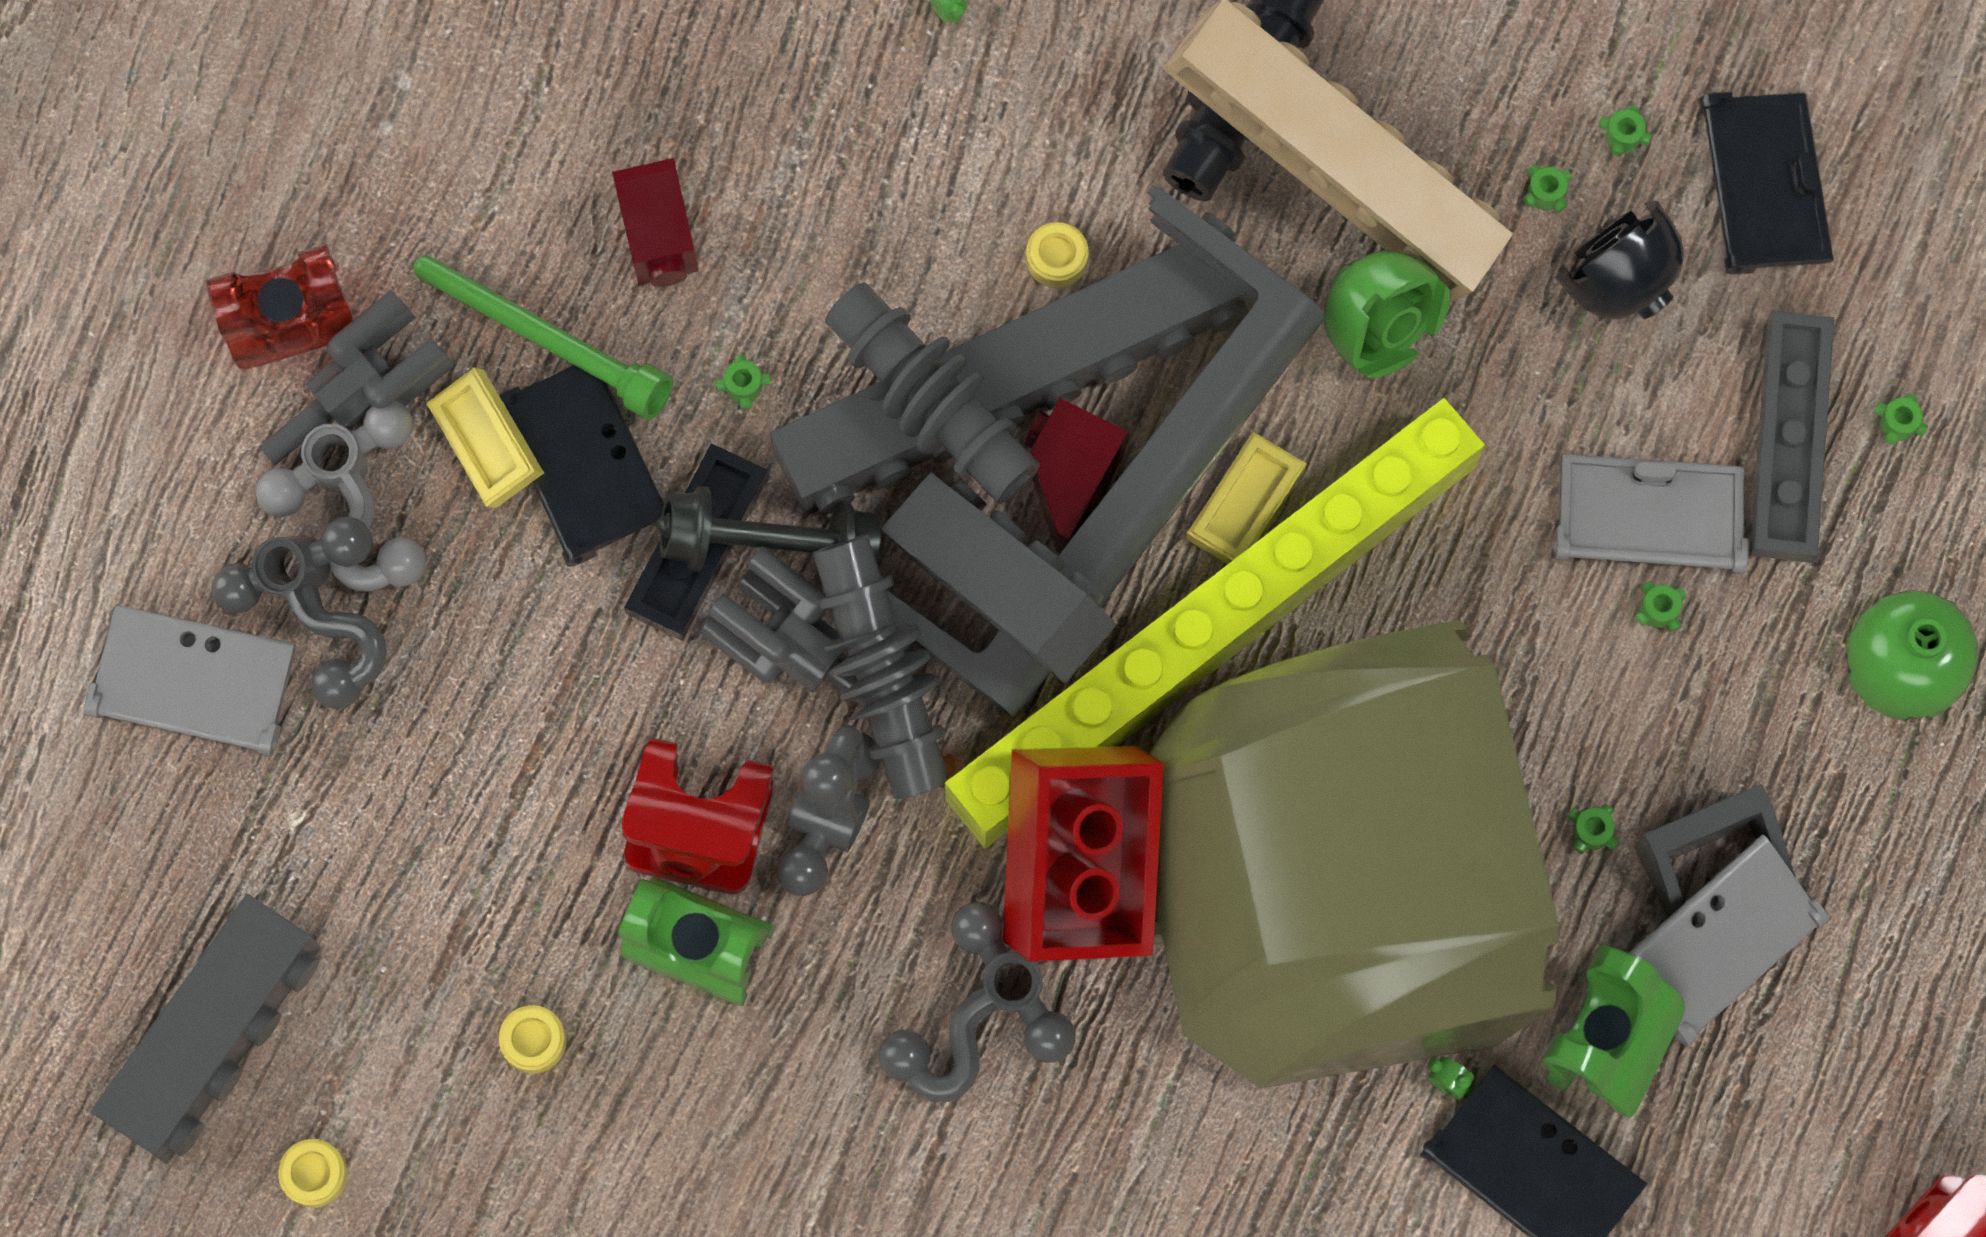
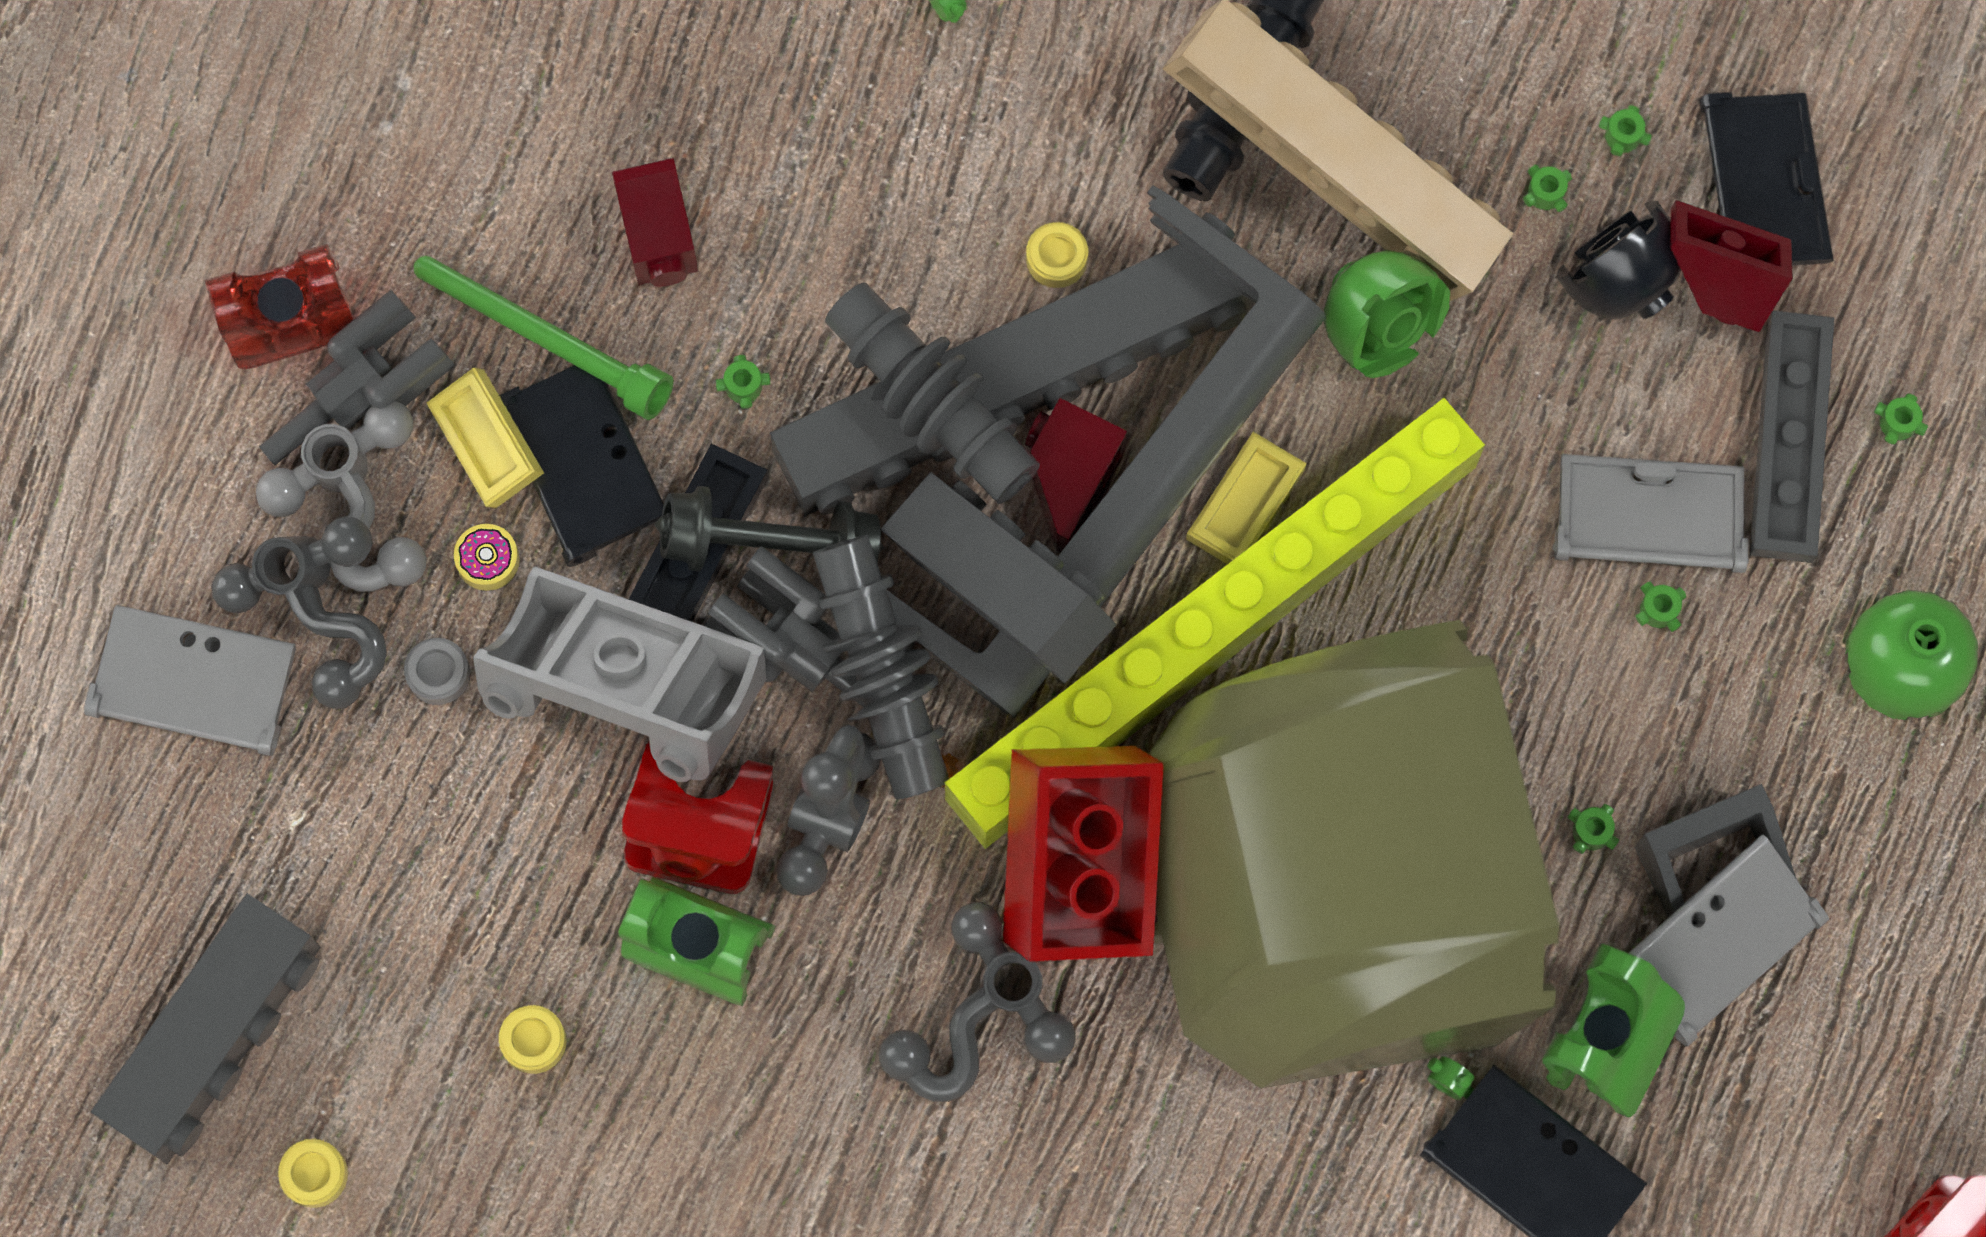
(437, 671): none -> light grey tile
(486, 557): none -> tile
(625, 667): none -> light grey piece
(1730, 265): none -> dark red slope

